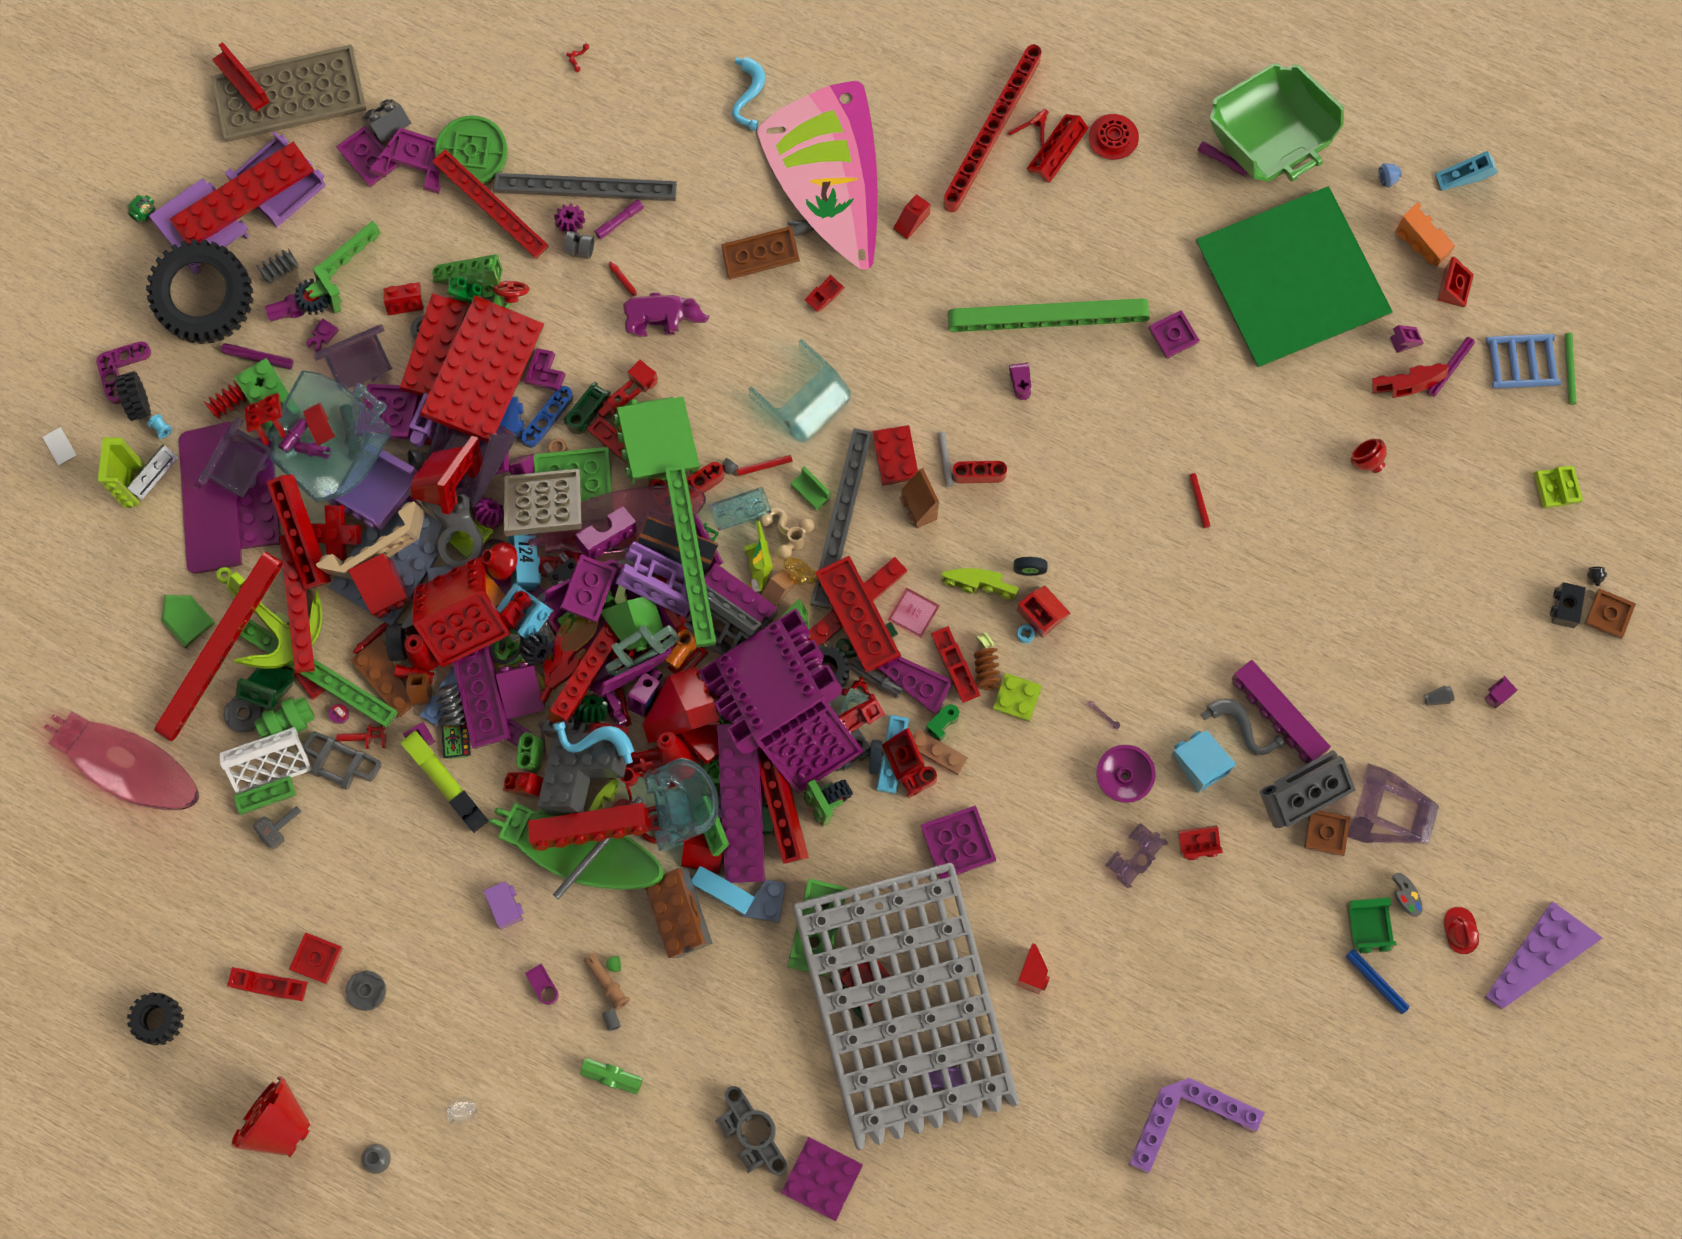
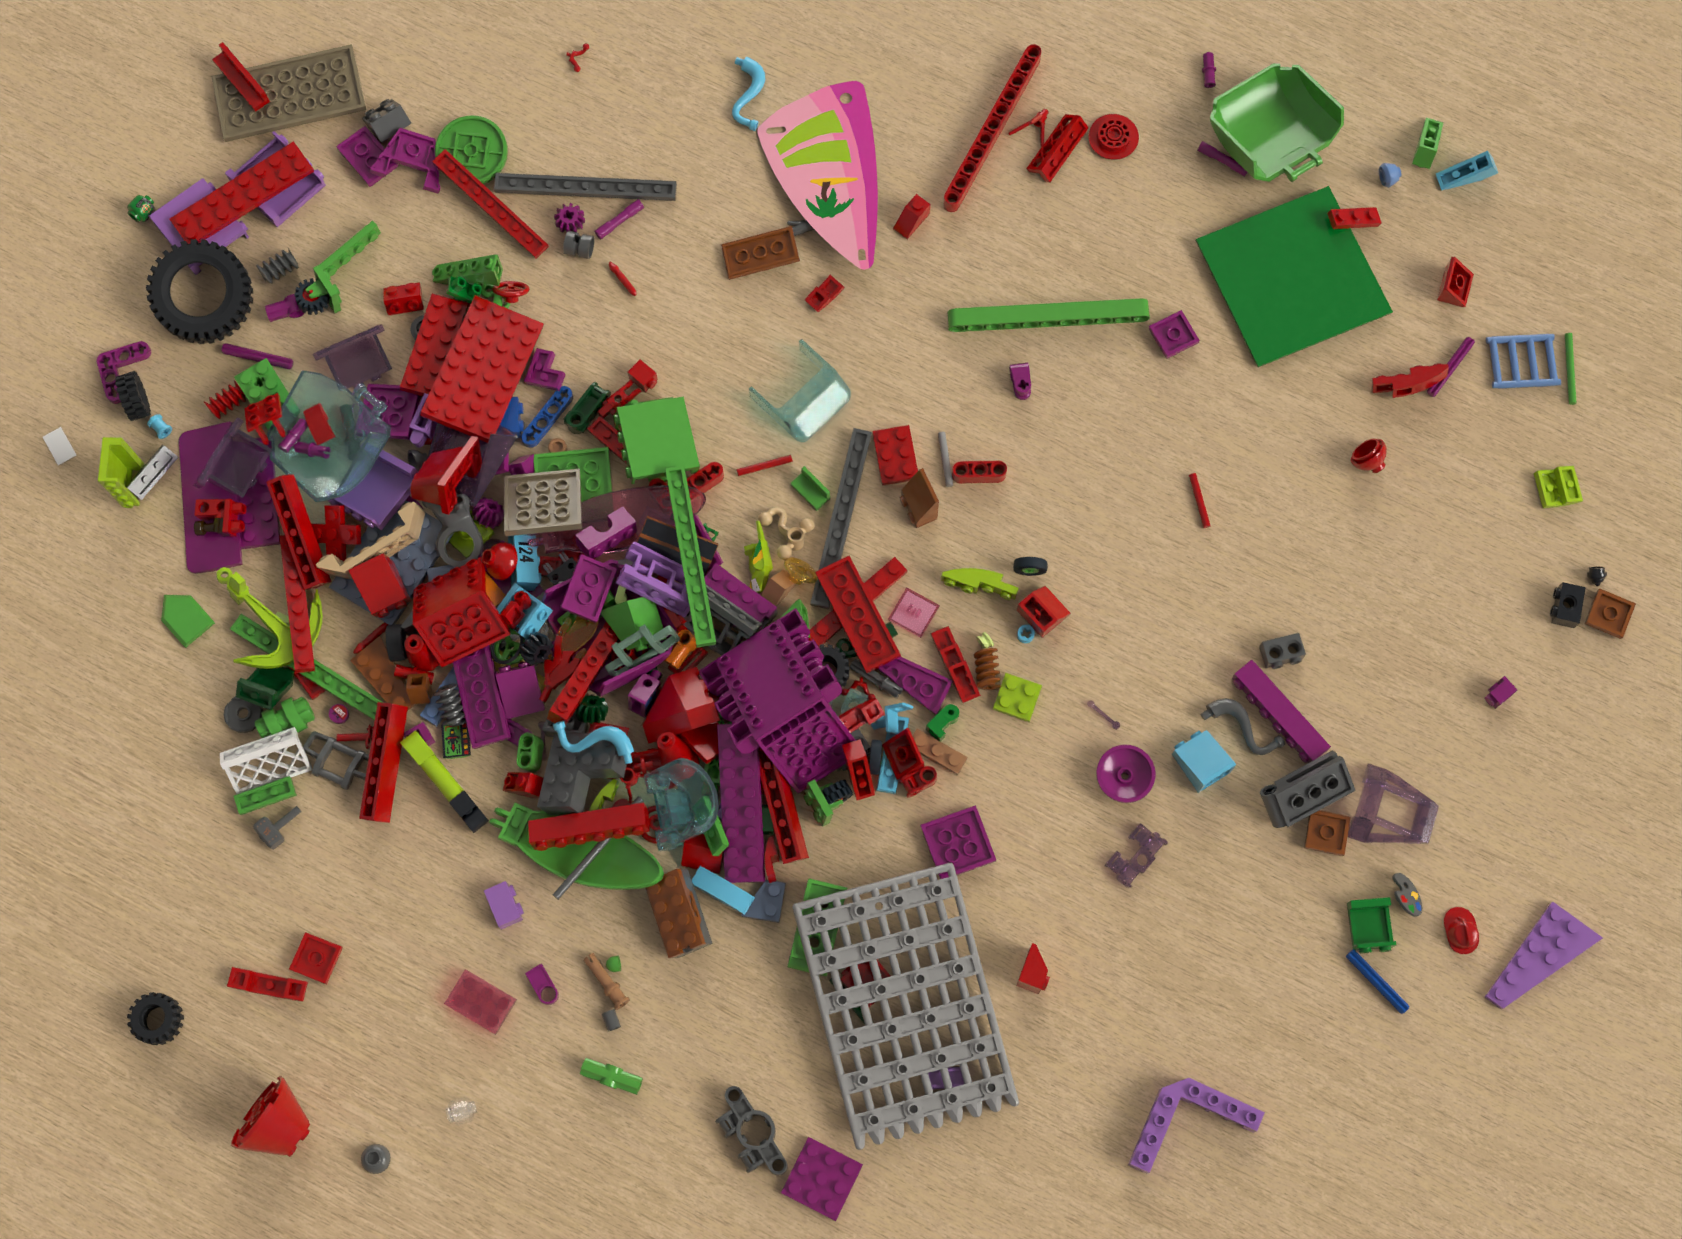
(124, 764): clear pink windscreen -> none
(218, 646): red beam -> none
(225, 517): none -> red hips
(322, 333): magenta plate -> none
(366, 990): dark grey tile -> none
(383, 762): none -> red brick
(480, 1001): none -> clear pink plate
(614, 709): magenta plate -> none
(620, 694): red piece -> none
(660, 310): magenta animal -> none
(729, 466): dark grey hinge -> none
(740, 508): clear light blue brick -> none
(770, 857): none -> red slope
(858, 769): none -> red brick
(890, 719): none -> medium azure bracket
(1200, 842): red bracket -> none
(1209, 70): none -> magenta axle
(1280, 646): none -> dark grey brick
(1354, 218): none -> red plate
(1405, 338): magenta slope -> none
(1424, 237): orange wedge -> none
(1428, 143): none -> bright green slope
(1440, 696): dark grey cone -> none

